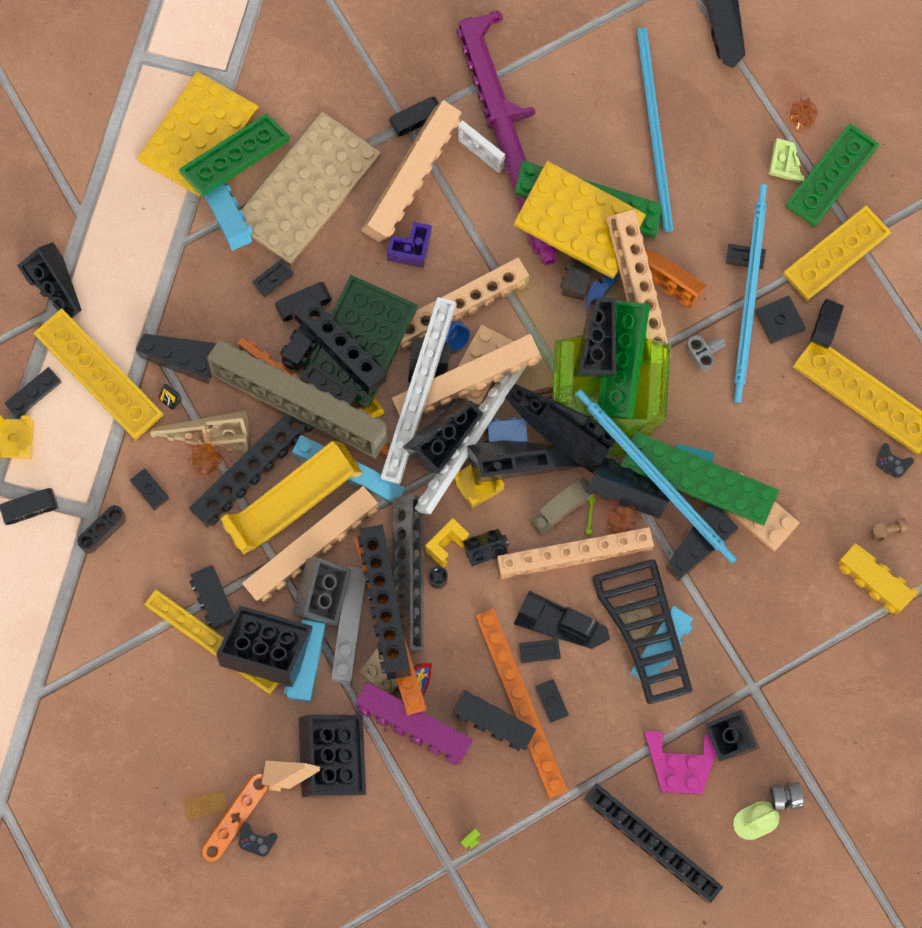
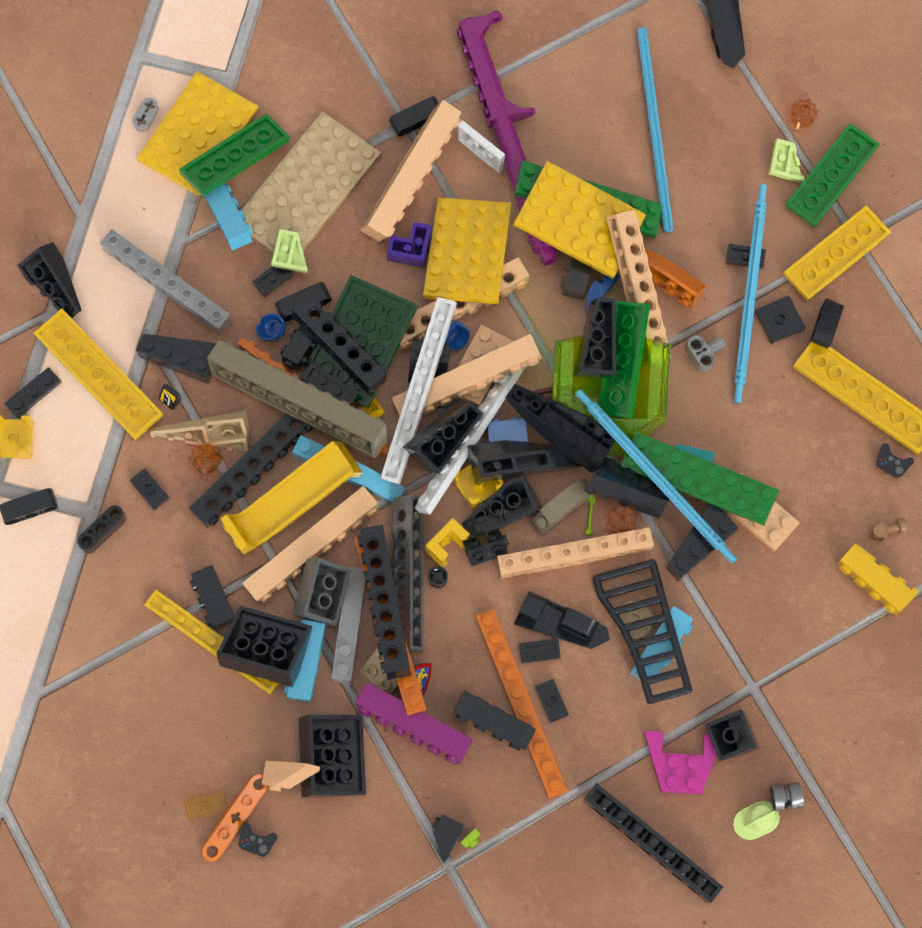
(142, 112): none -> light grey beam
(166, 282): none -> light grey brick
(271, 327): none -> blue hair
(288, 252): none -> yellowish green wing
(446, 835): none -> black slope
(467, 250): none -> yellow plate
(508, 505): none -> black wedge

